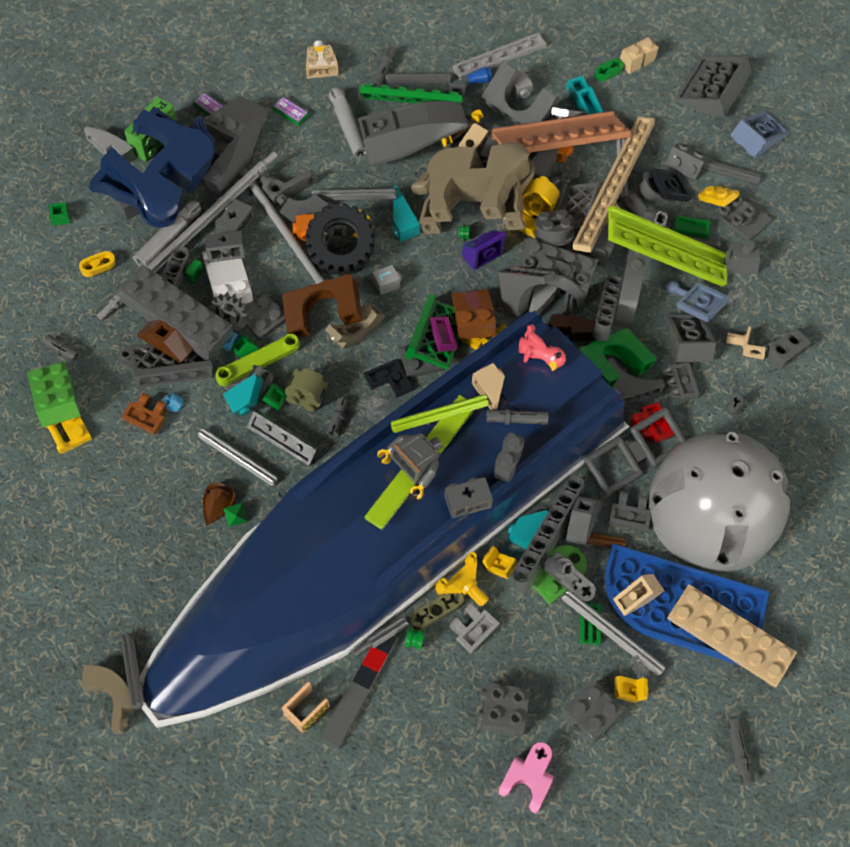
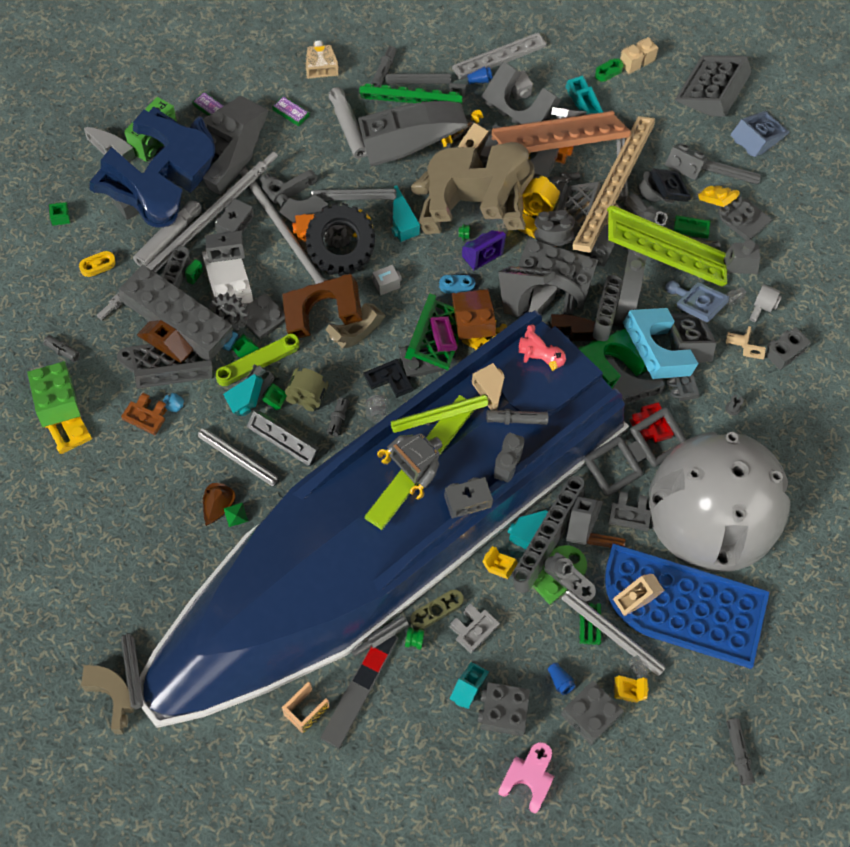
(457, 284): none -> dark azure plate
(464, 582): yellow axle -> none
(469, 685): none -> teal slope
(562, 680): none -> blue cone
(659, 361): none -> medium azure arch
(732, 635): tan plate -> none
(766, 300): none -> light grey piece

